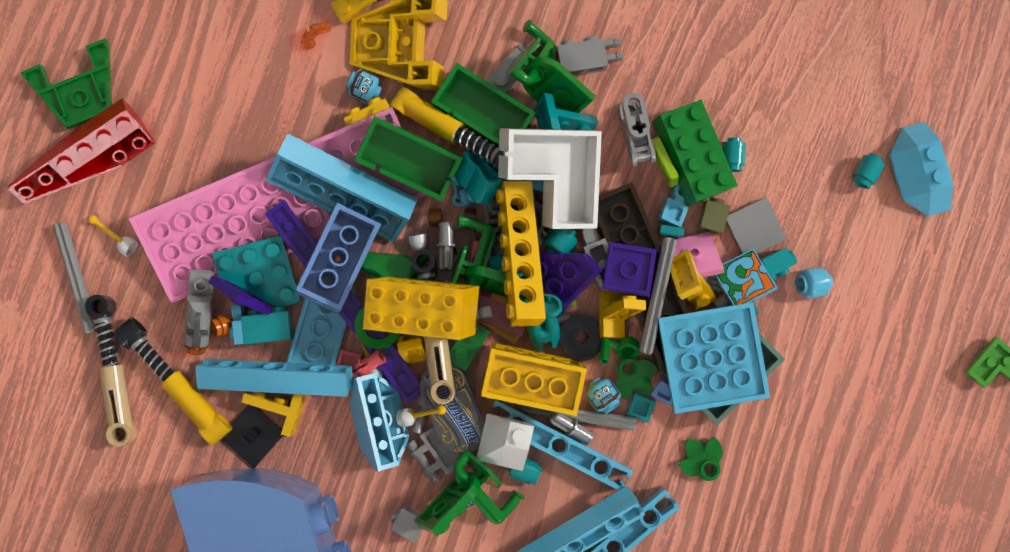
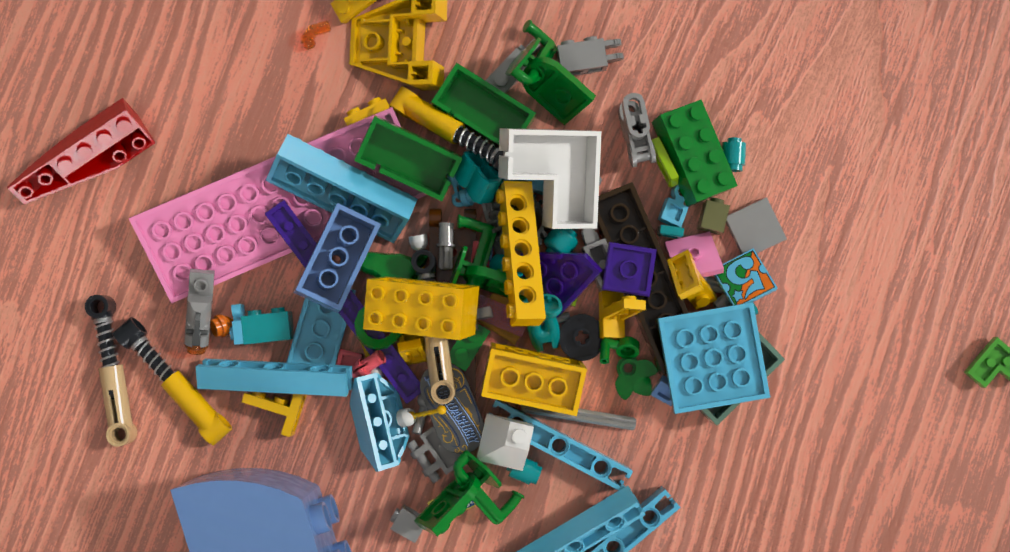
(74, 274): light grey axle -> none
(80, 96): green wing -> none
(125, 245): hinge -> none
(240, 296): dark purple plate -> none
(252, 435): black piece -> none
(260, 269): teal plate -> none
(363, 86): medium azure head -> none
(551, 118): teal bracket -> none
(571, 427): light grey axle -> none
(603, 395): medium azure head -> none
(640, 407): teal tile -> none
(658, 295): light grey axle -> none
(701, 455): green plate -> none
(779, 262): teal brick -> none
(814, 283): medium azure head -> none
(868, 171): teal brick -> none
(922, 170): medium azure wedge -> none

